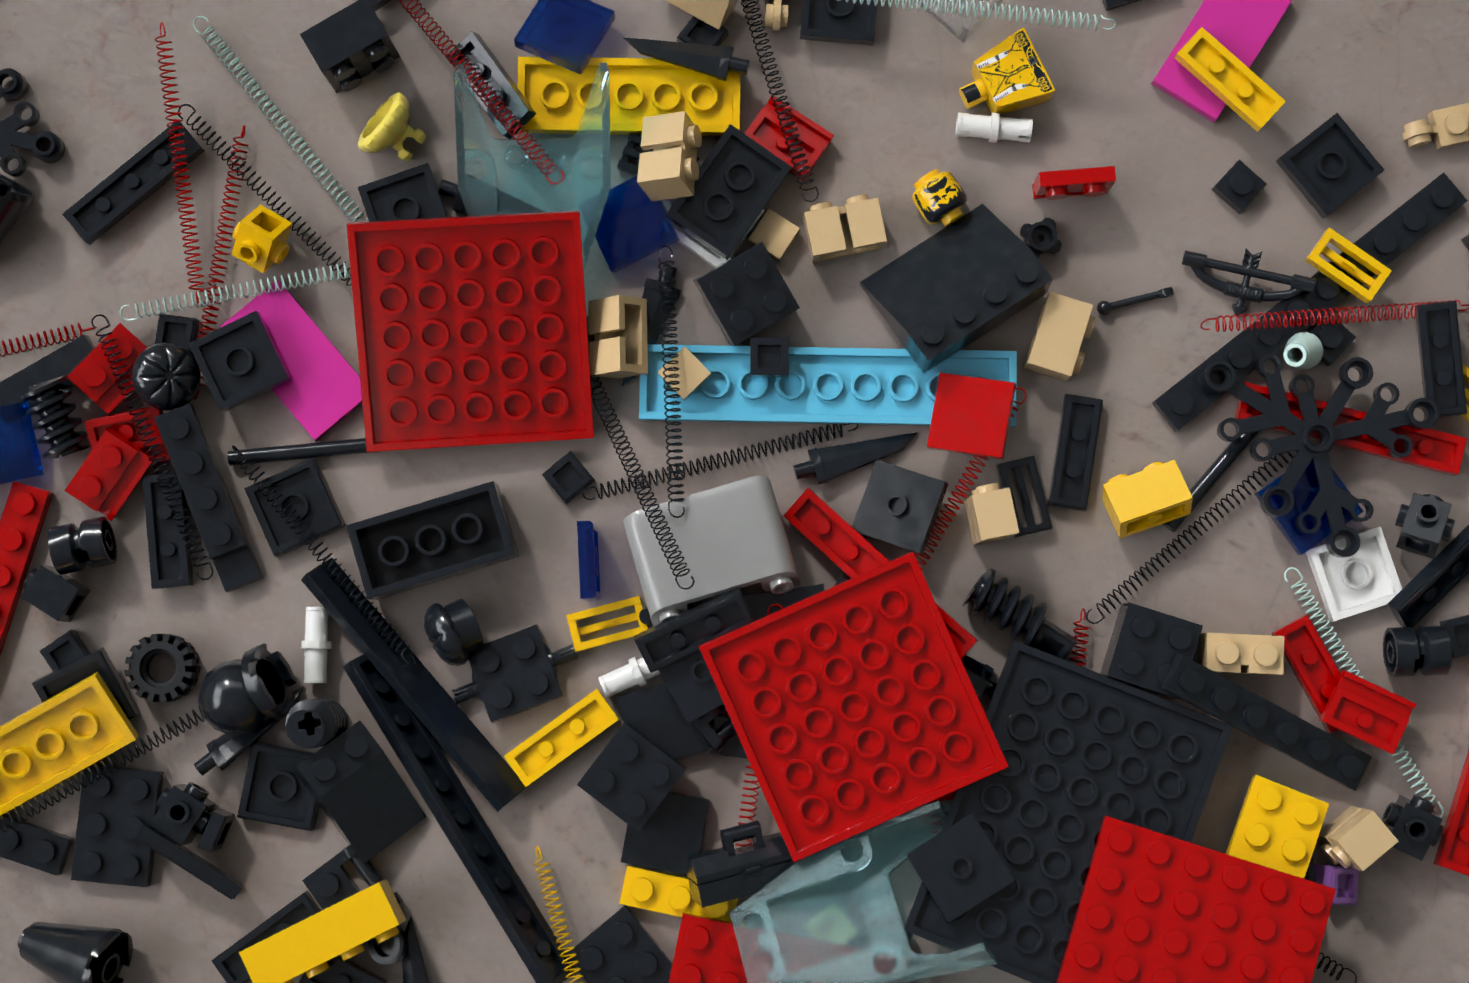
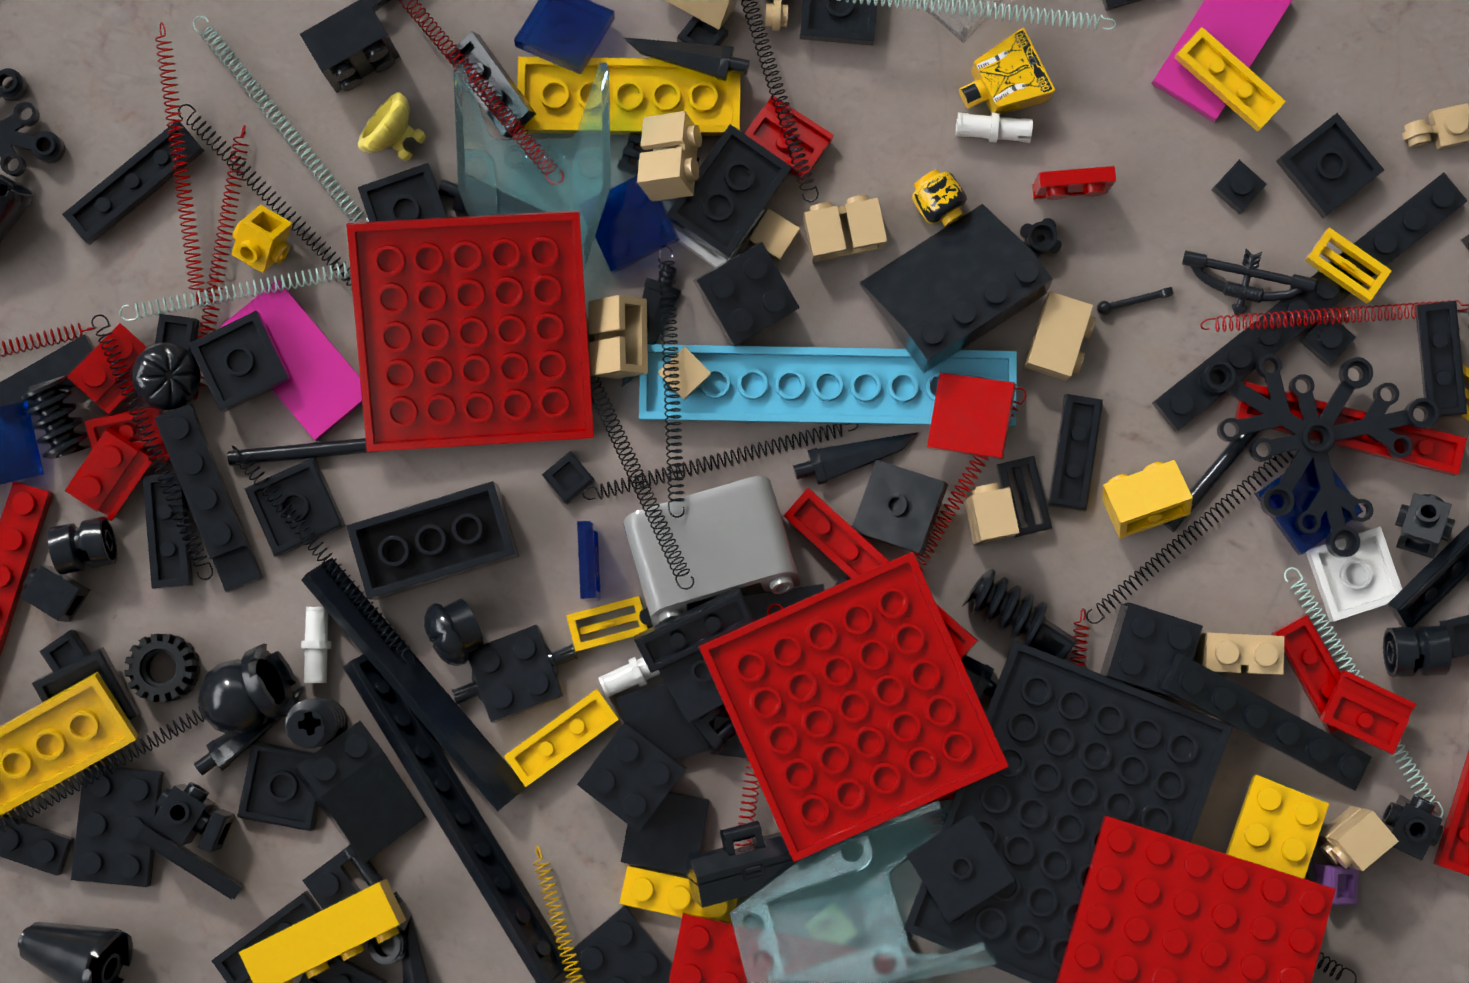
(769, 357): black plate -> none
(1310, 347): light aqua cone -> none

